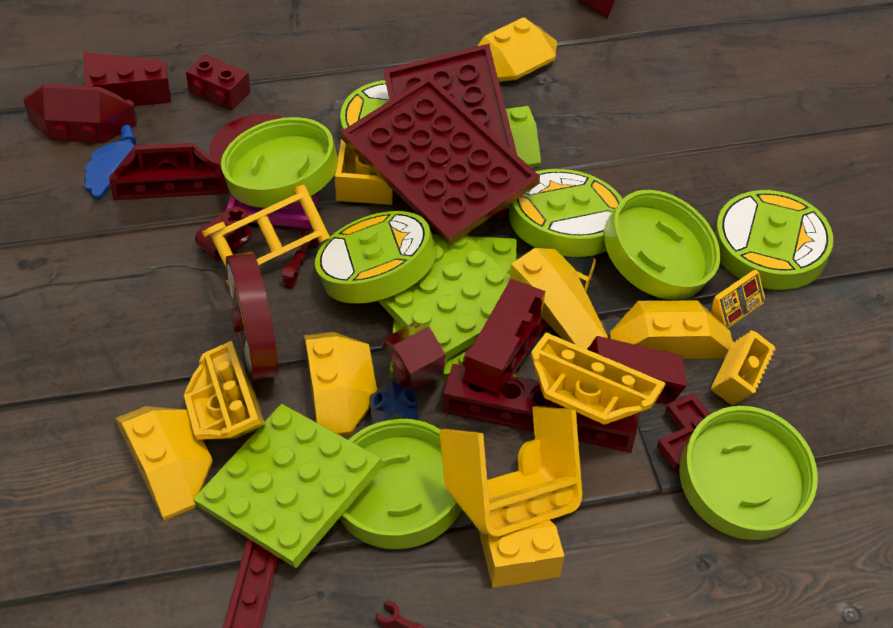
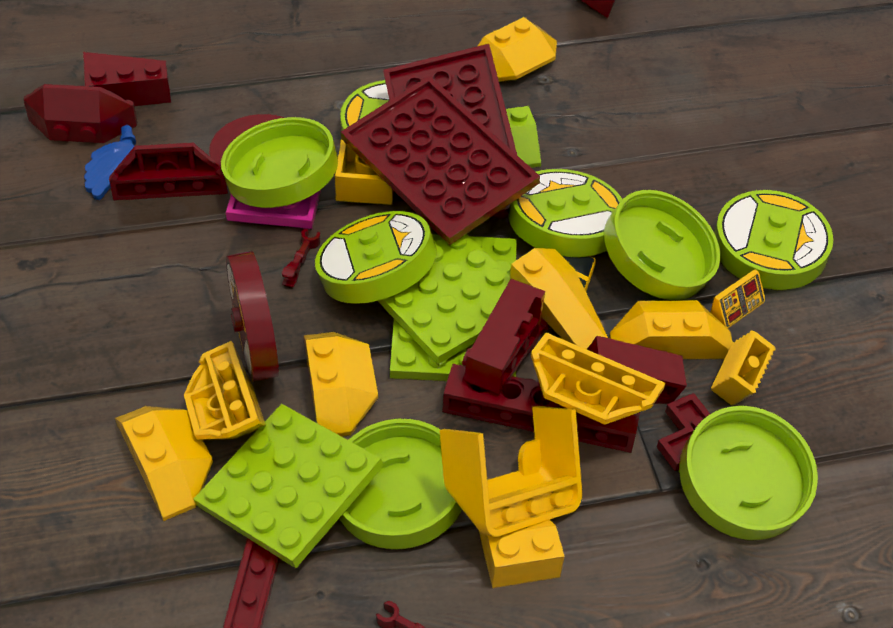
(218, 82): dark red brick -> none
(219, 230): yellow piece -> none
(234, 239): dark red piece -> none
(392, 403): dark blue brick -> none
(415, 356): dark red wedge -> none

